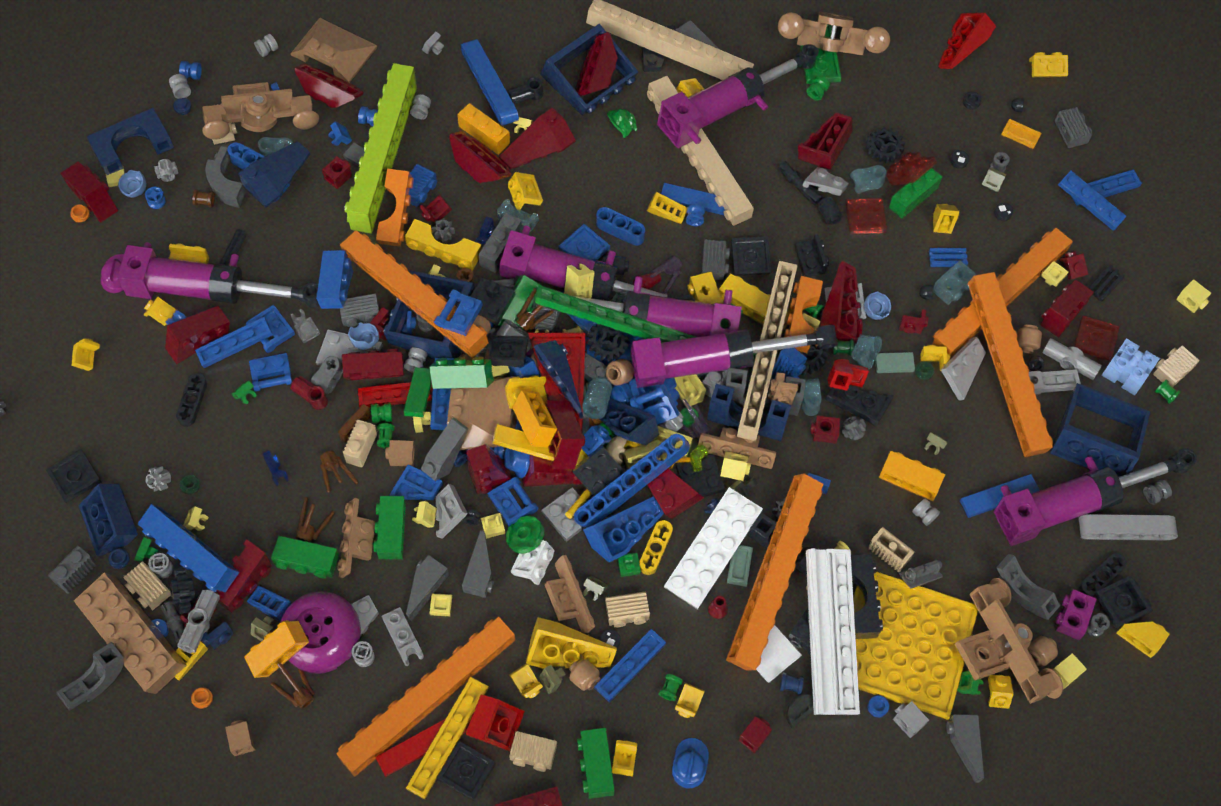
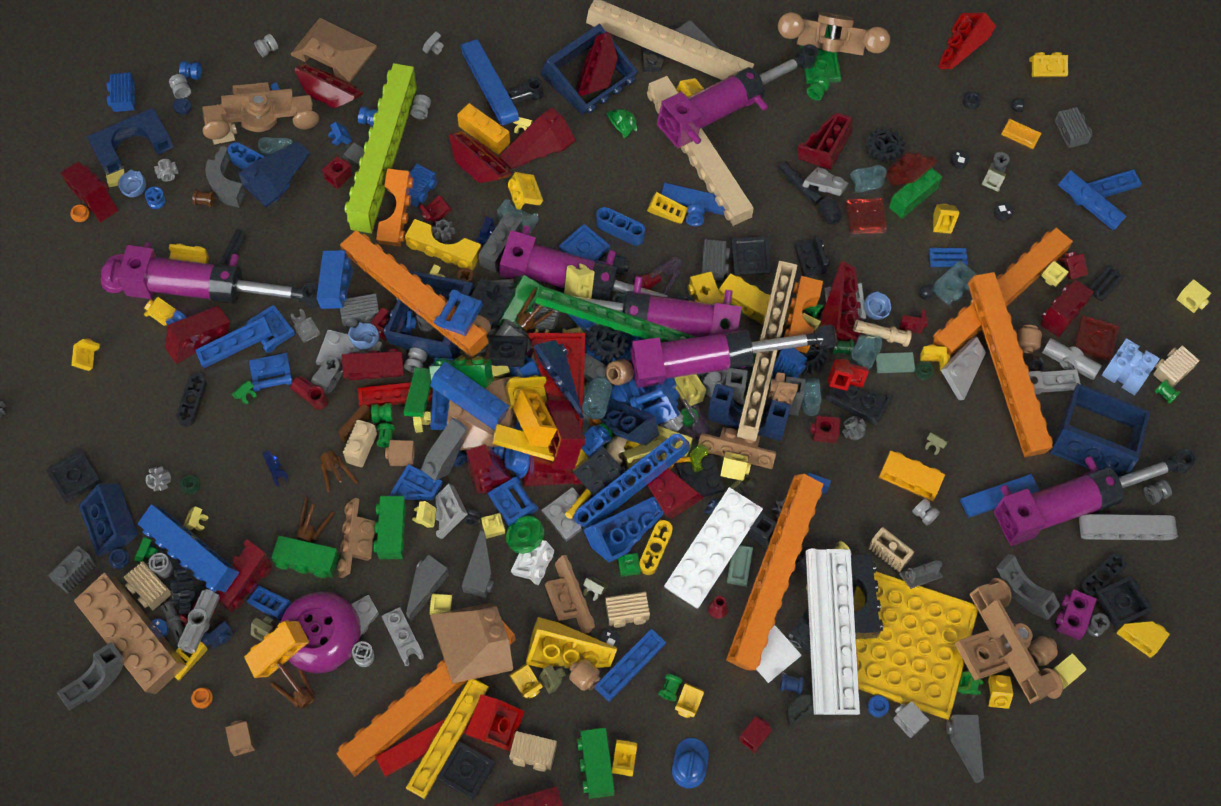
(121, 92): none -> blue brick
(469, 395): none -> blue brick
(473, 642): none -> medium nougat slope
(891, 334): none -> tan pin

